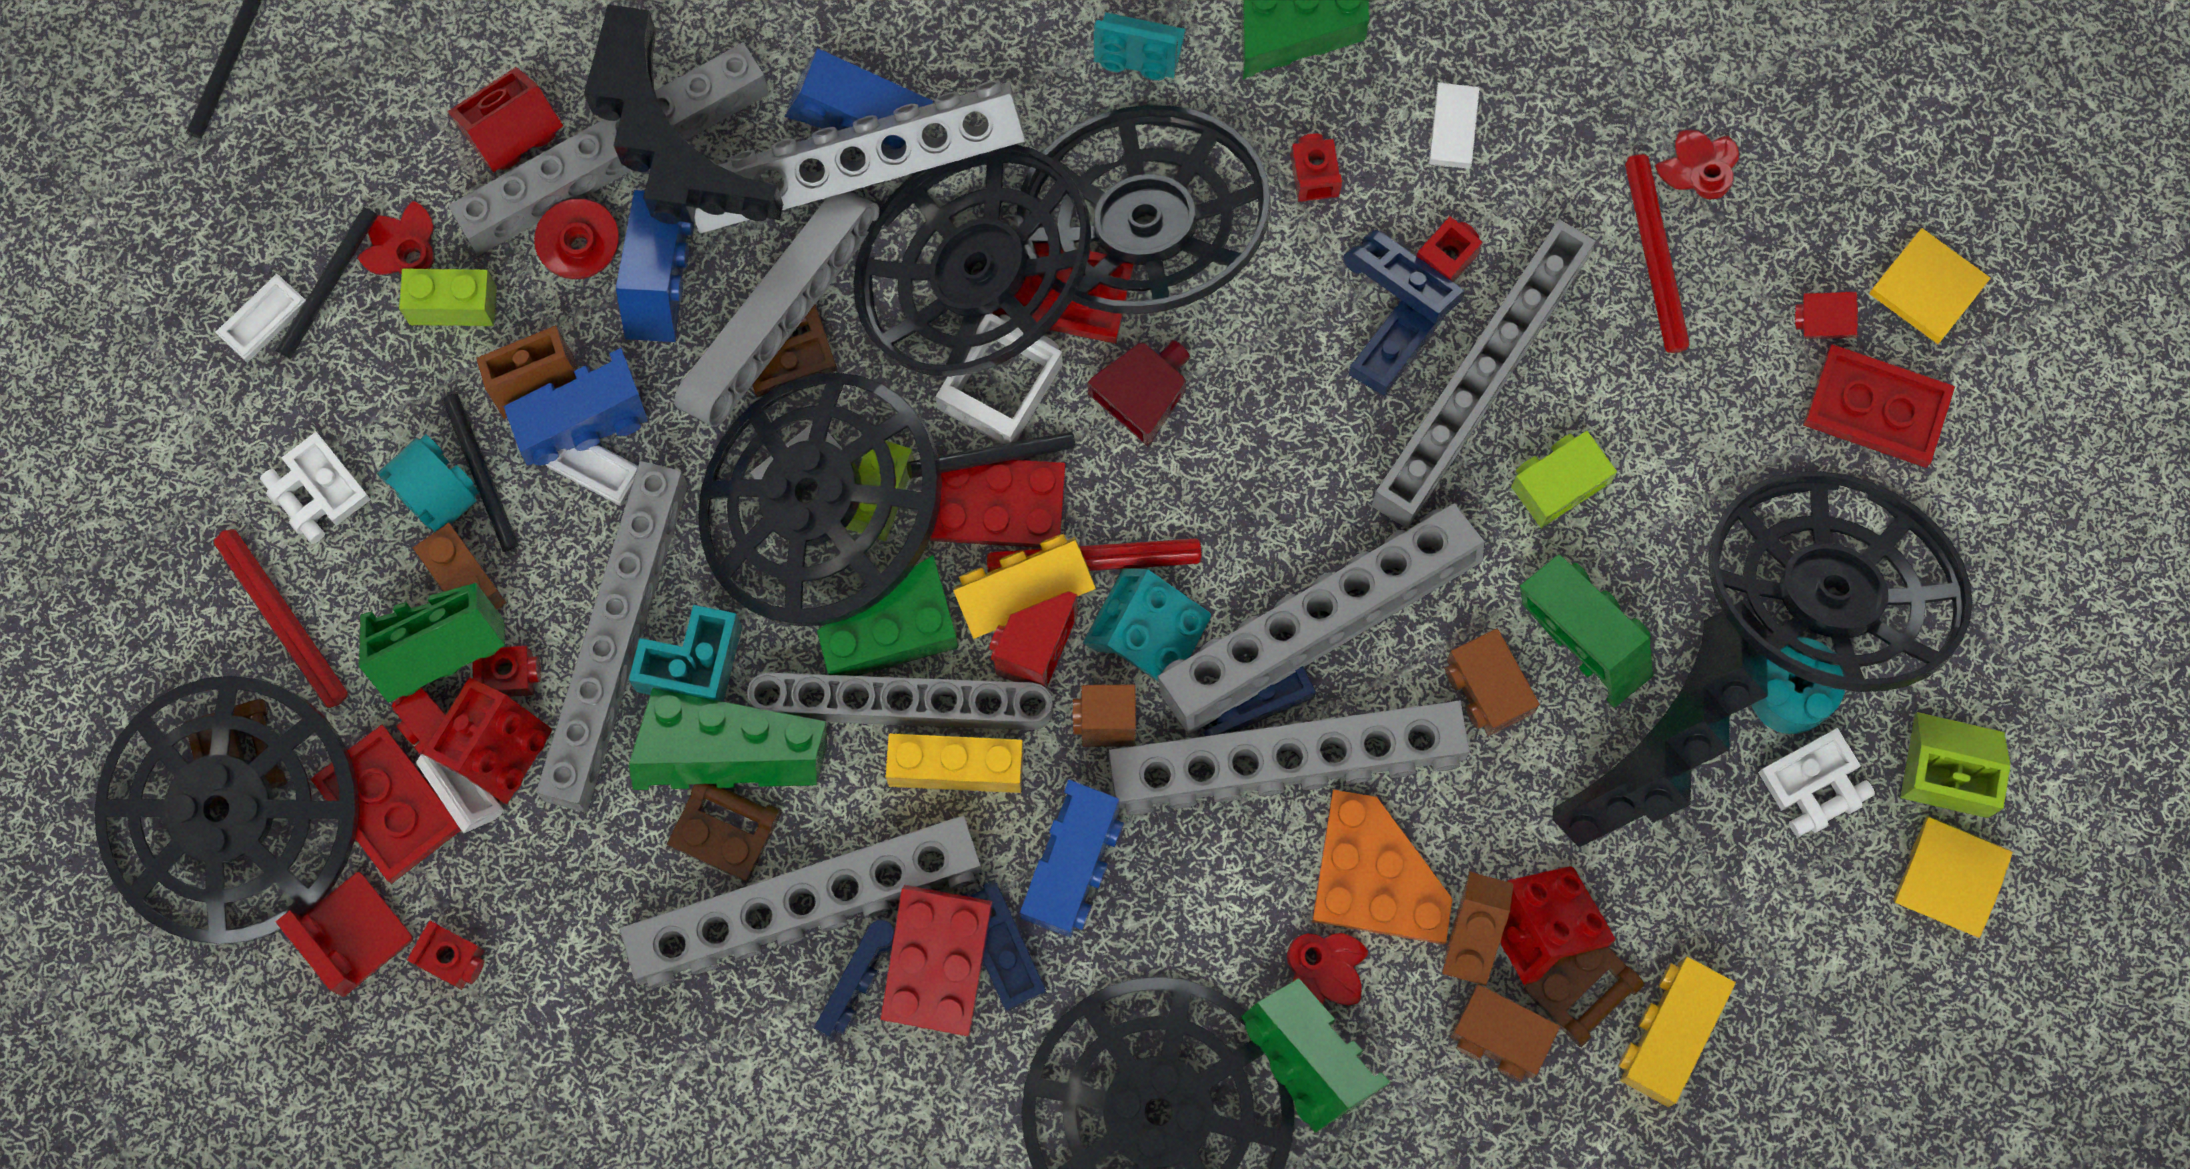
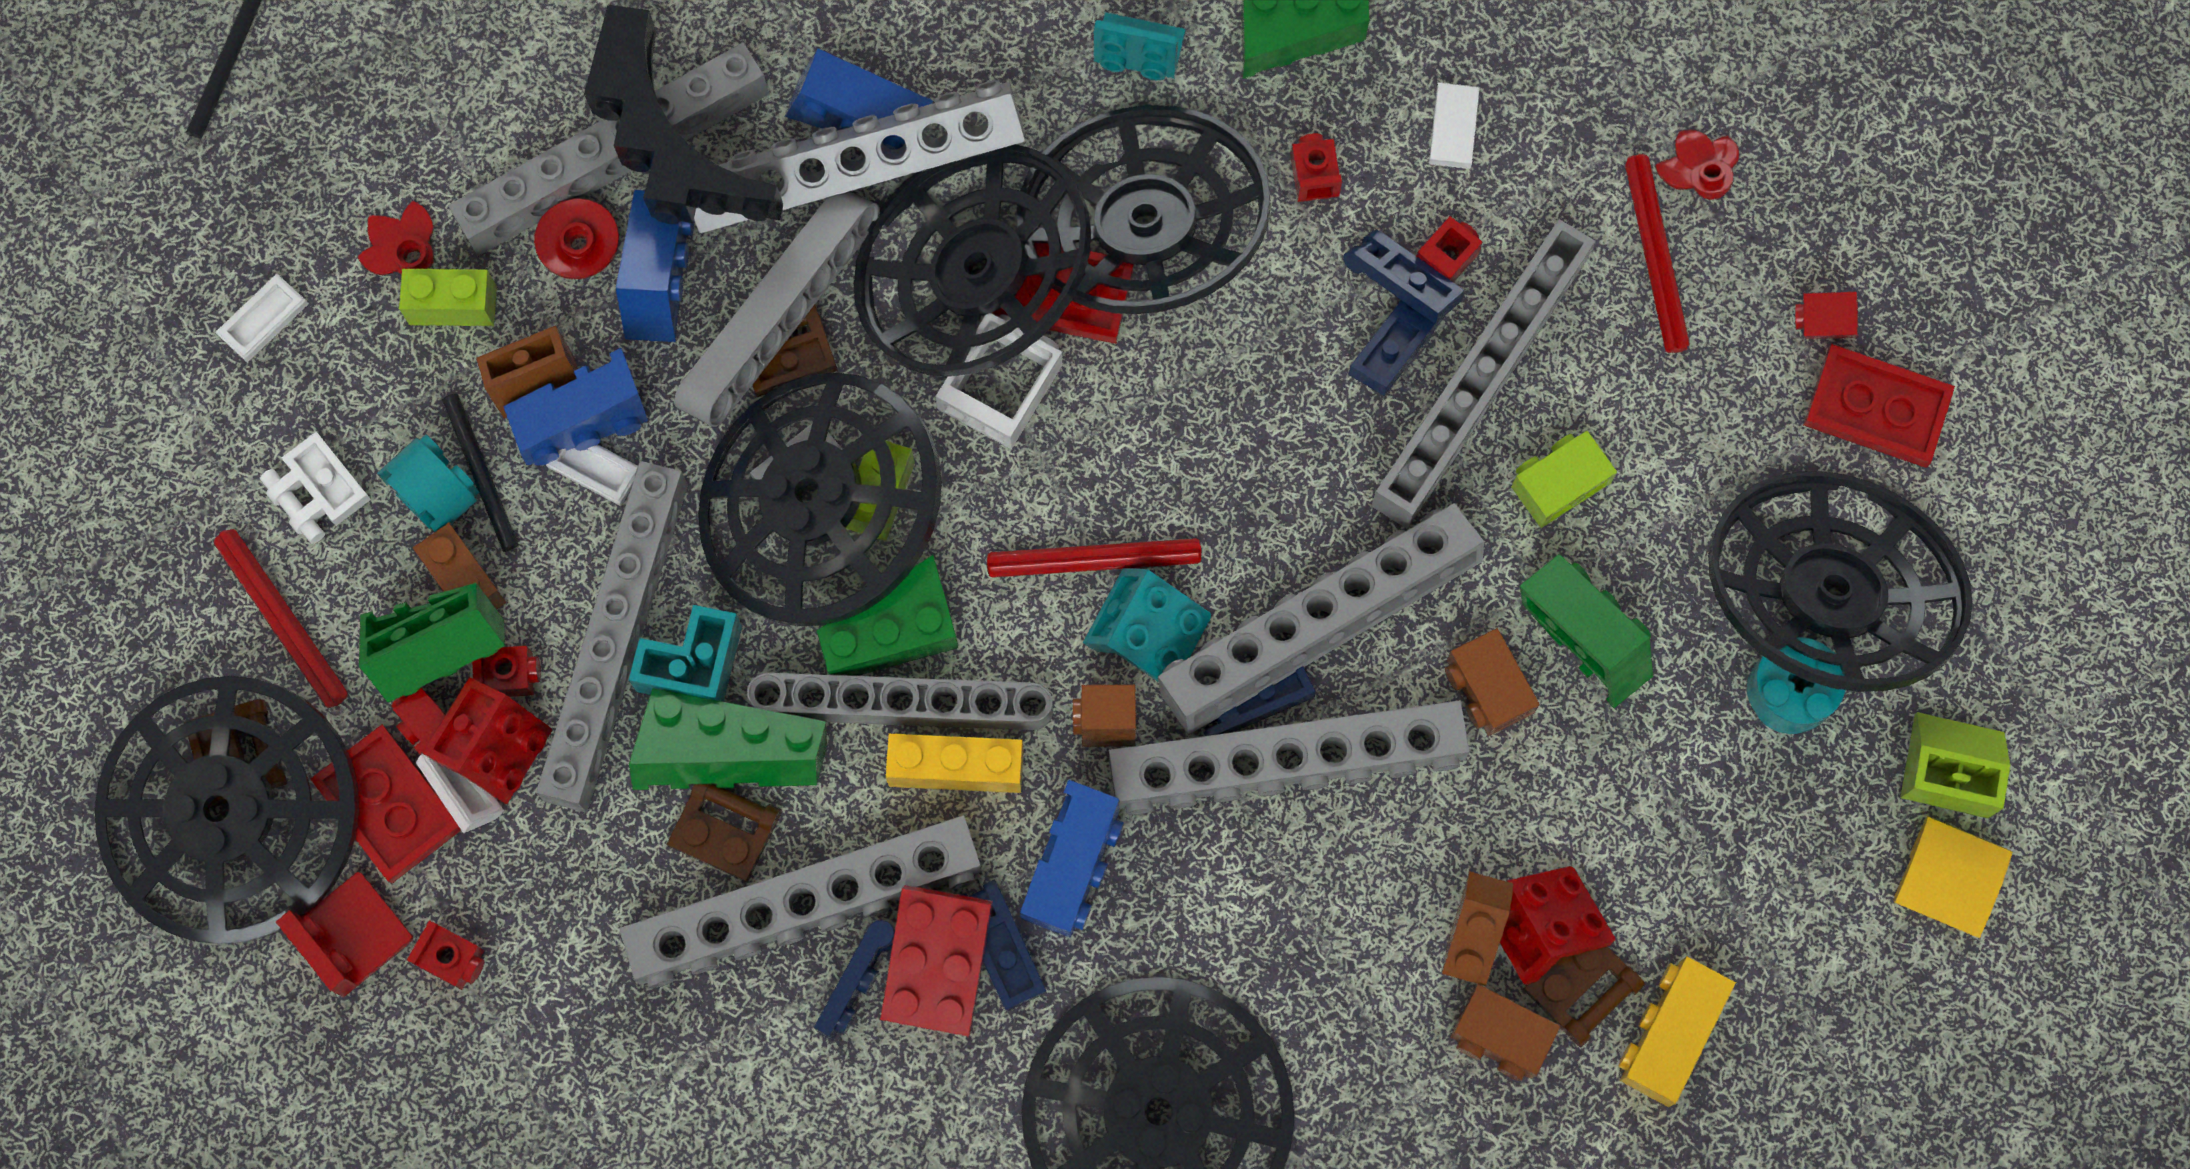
(326, 282): black bar -> none
(506, 119): red slope -> none
(998, 453): black bar -> none
(1001, 504): red plate -> none
(1021, 583): yellow brick -> none
(1034, 640): red slope -> none
(1142, 388): dark red torso -> none
(1310, 1056): green wedge -> none
(1333, 972): red plate -> none
(1376, 876): orange plate -> none
(1694, 729): black arch -> none
(1811, 769): white plate -> none
(1929, 285): yellow slope -> none

